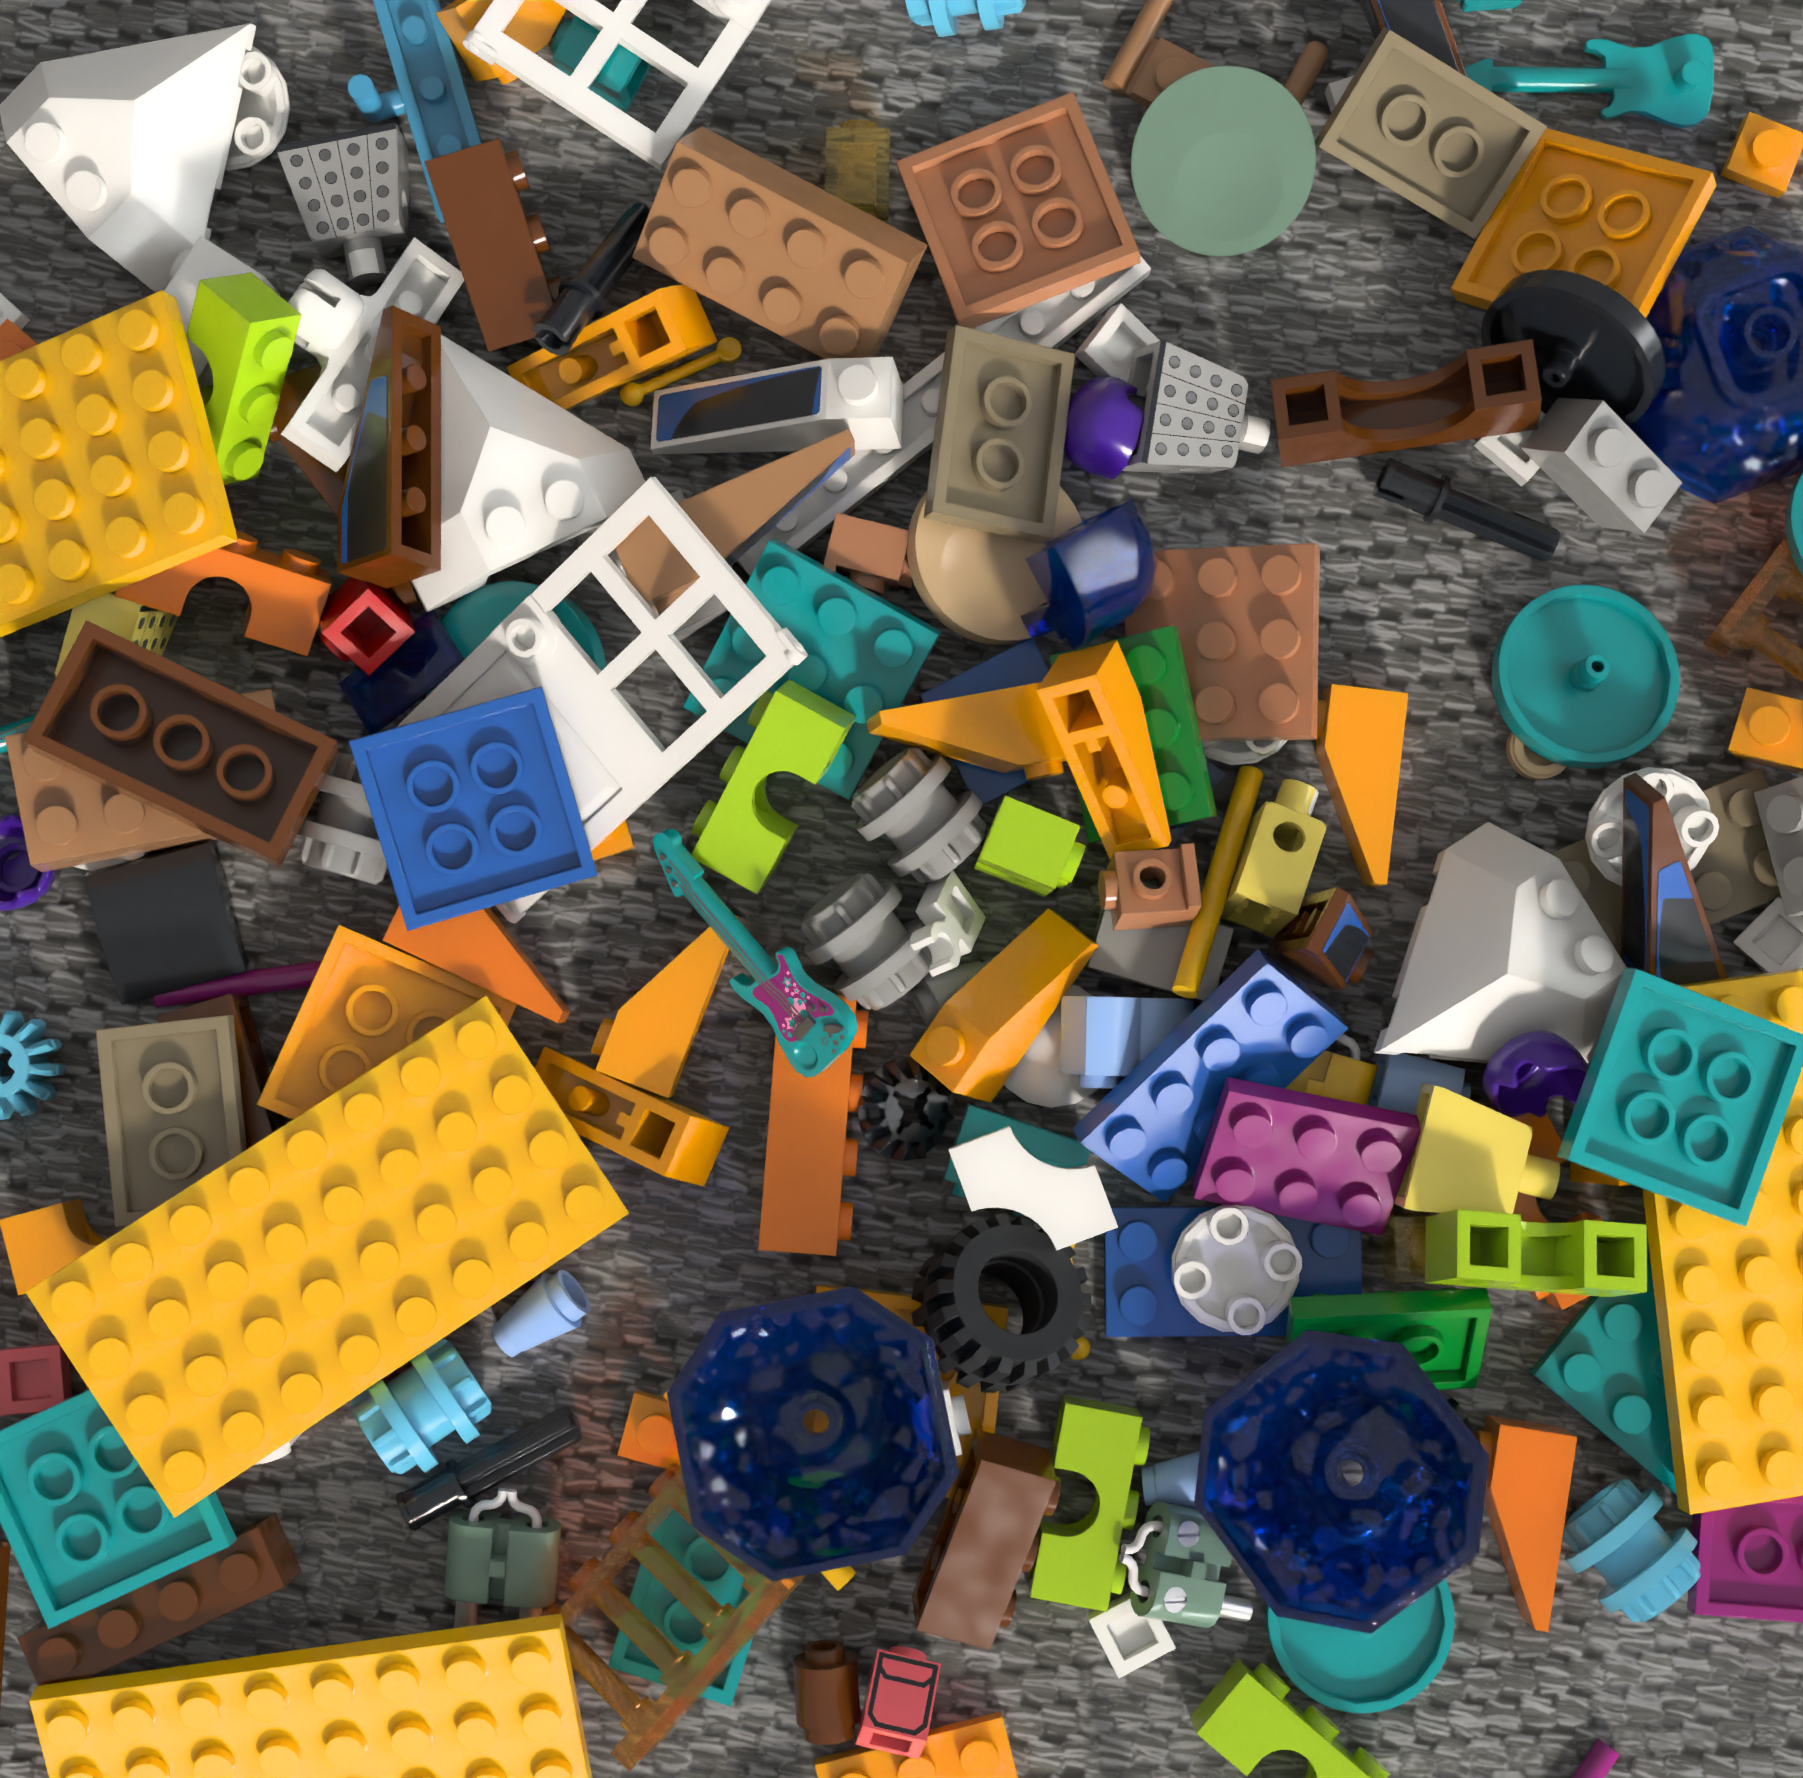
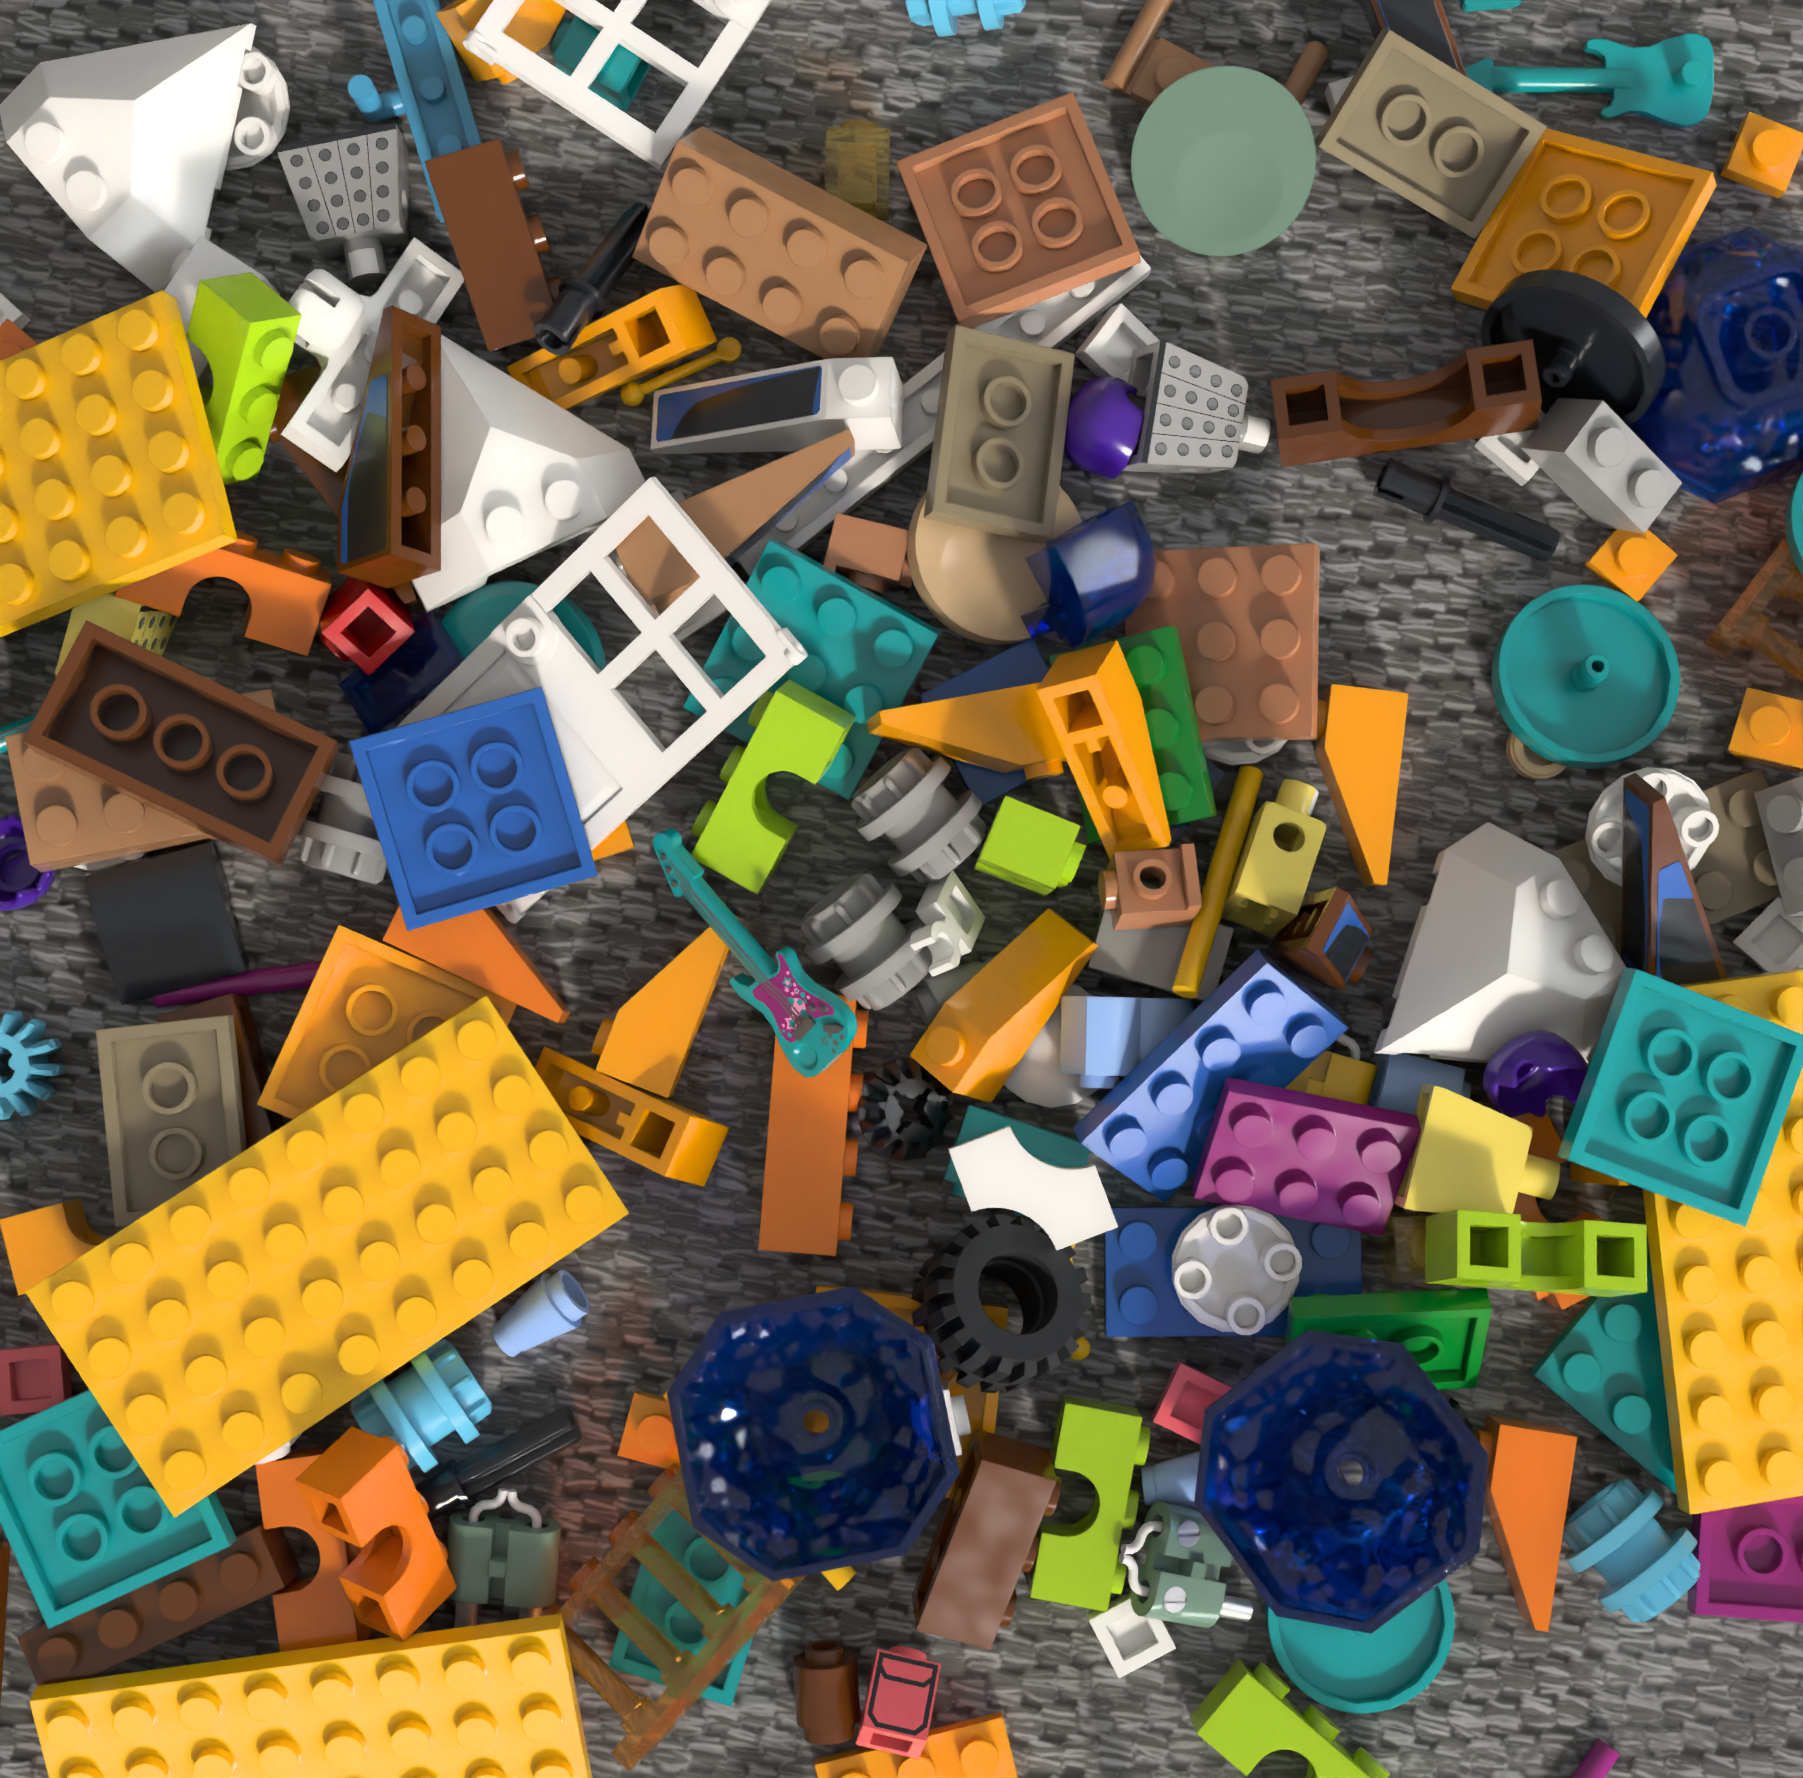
(315, 1608): none -> orange arch
(369, 1499): none -> orange arch
(1185, 1400): none -> coral plate
(1630, 561): none -> light orange plate

